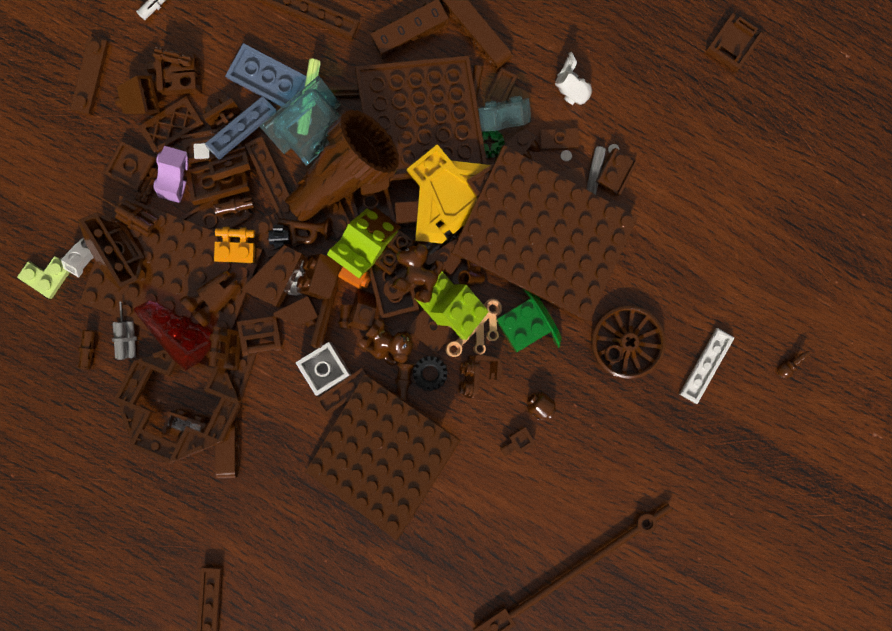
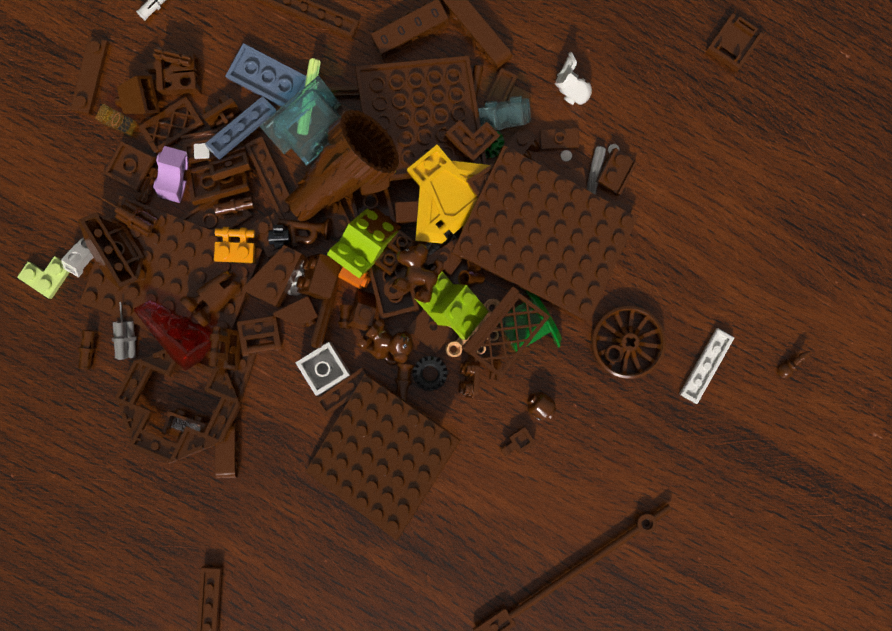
(116, 120): none -> clear yellow leg
(472, 144): none -> reddish brown plate
(493, 321): none -> reddish brown fence

